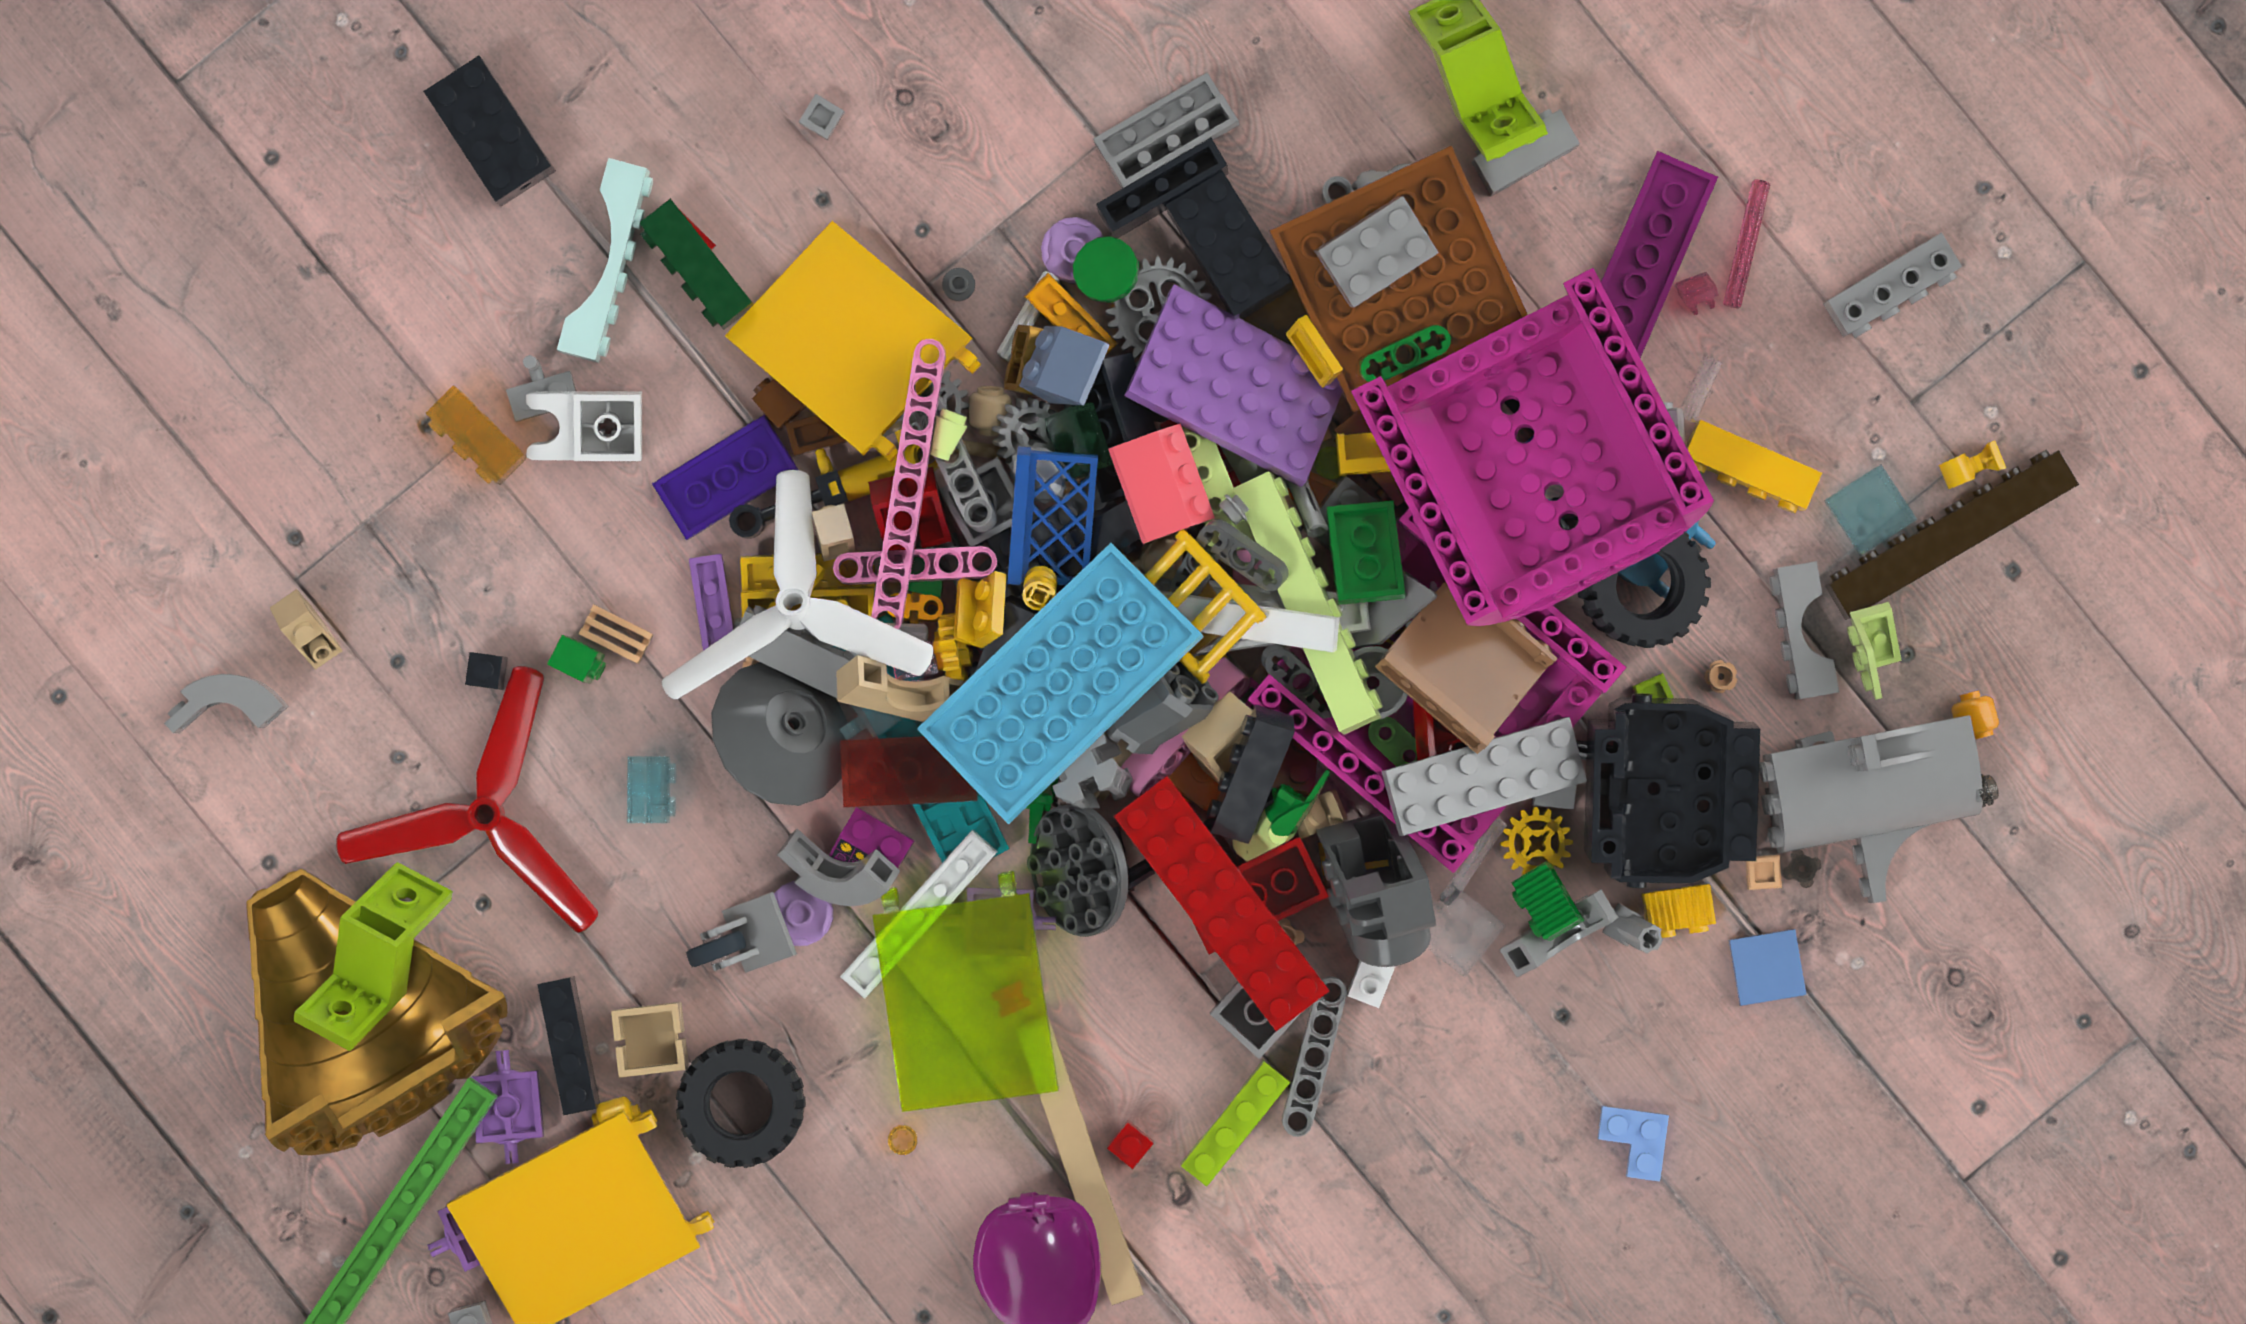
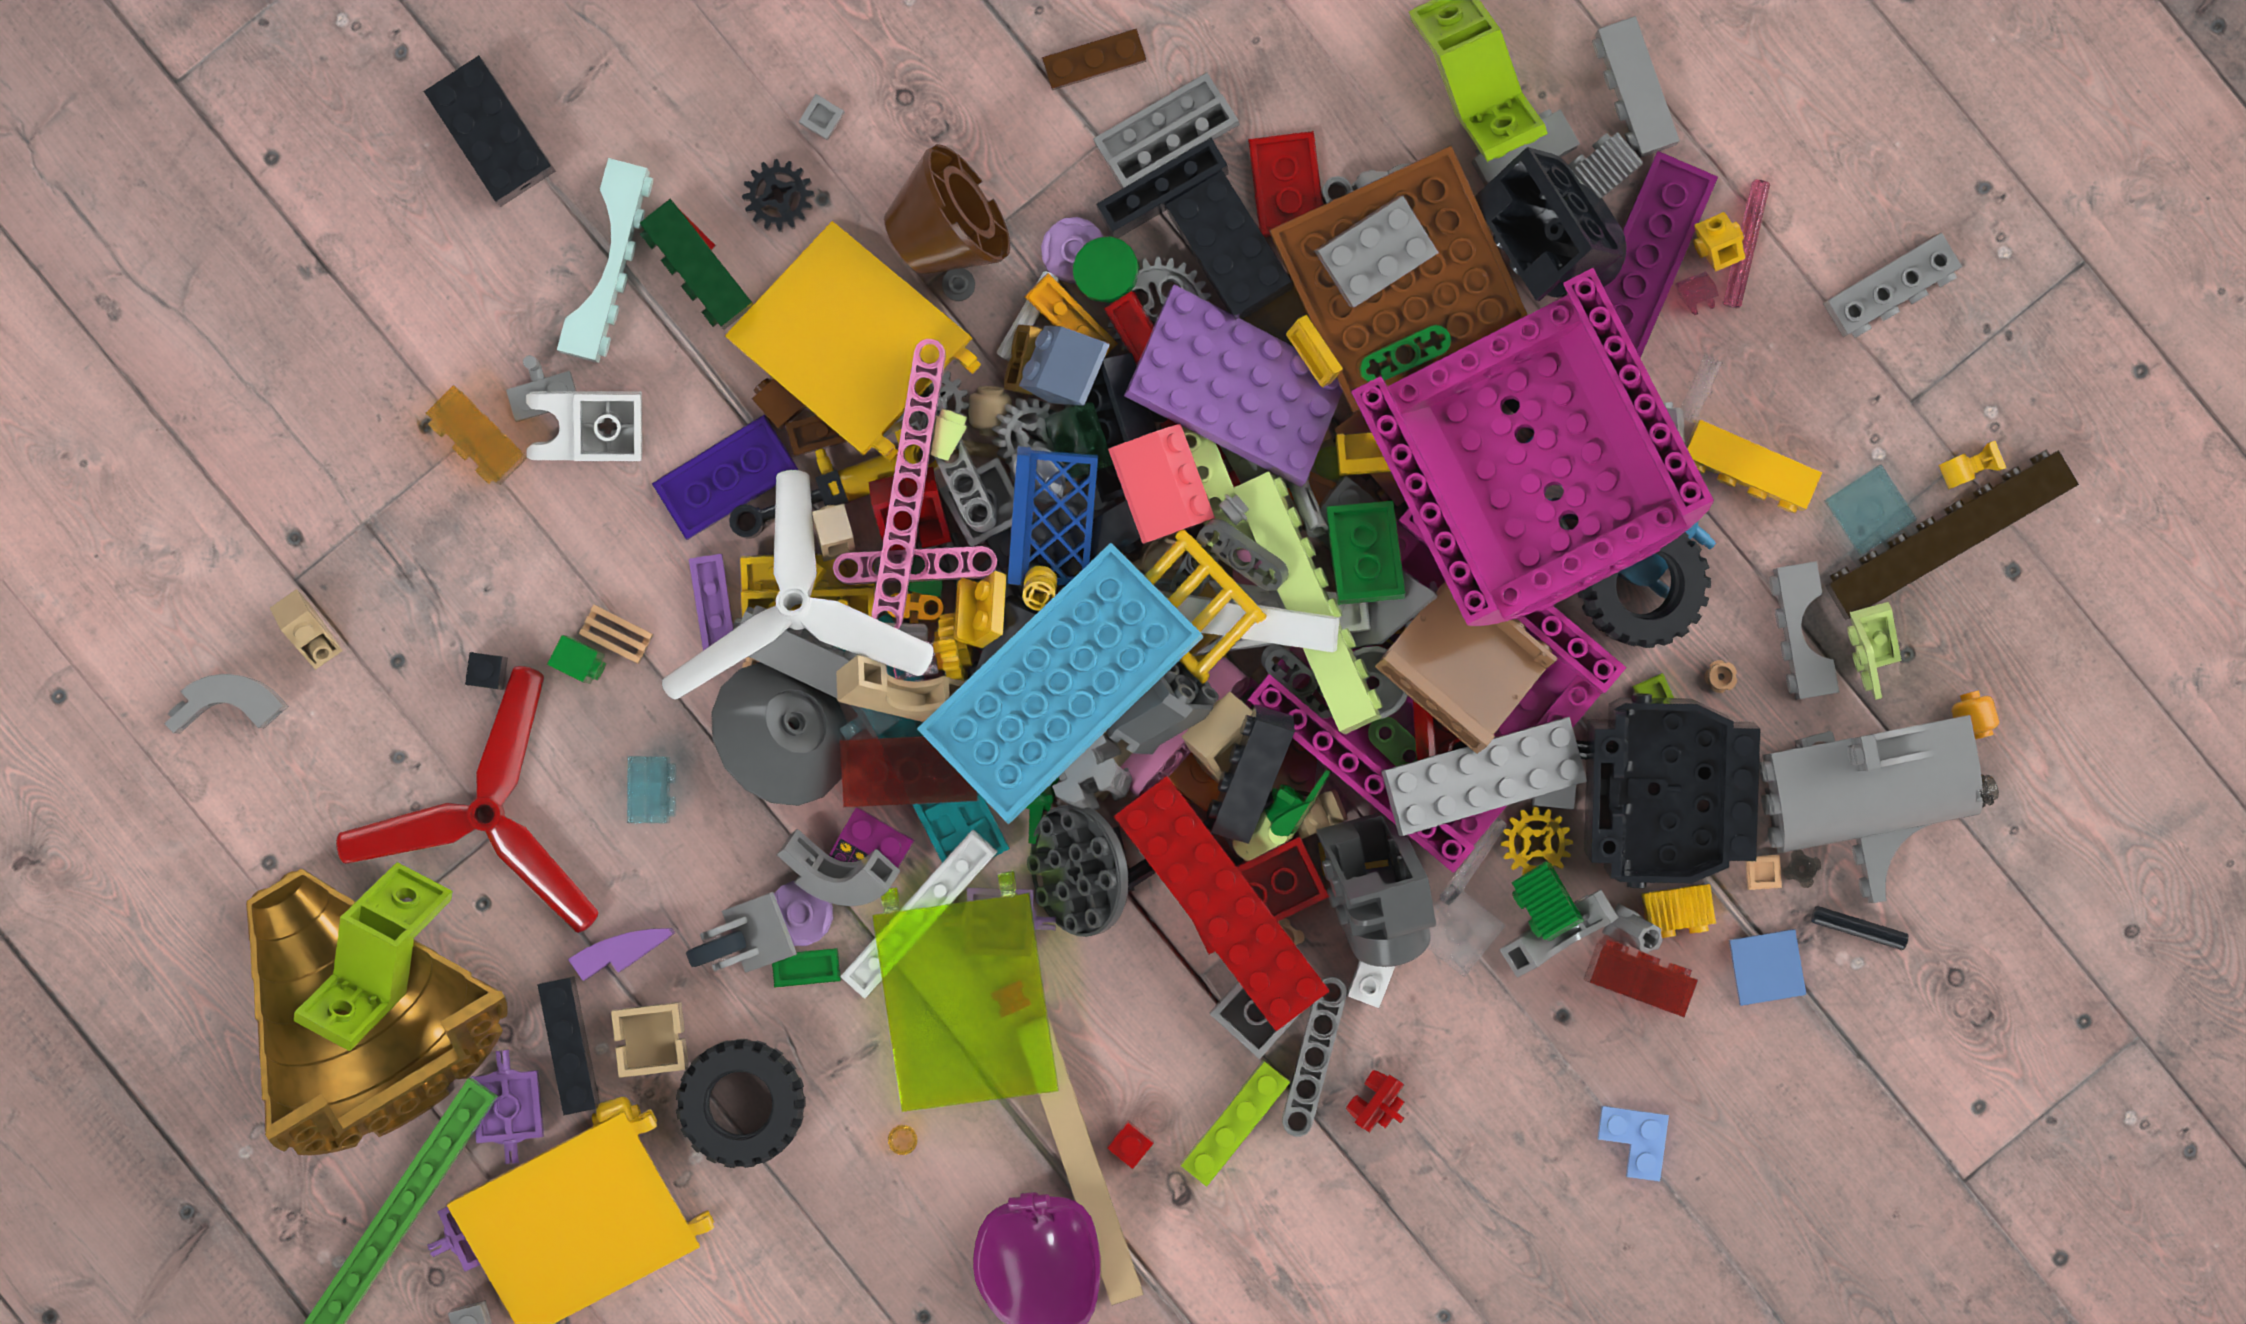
(618, 950): none -> medium lavender slope
(763, 201): none -> black gear
(807, 968): none -> green tile
(944, 217): none -> reddish brown cone
(1094, 59): none -> reddish brown plate
(1131, 323): none -> red tile
(1284, 178): none -> red tile
(1370, 1113): none -> red hips
(1551, 224): none -> black brick
(1607, 165): none -> light grey brick
(1636, 87): none -> light grey brick
(1641, 977): none -> clear red brick
(1719, 241): none -> yellow brick
(1859, 928): none -> black axle

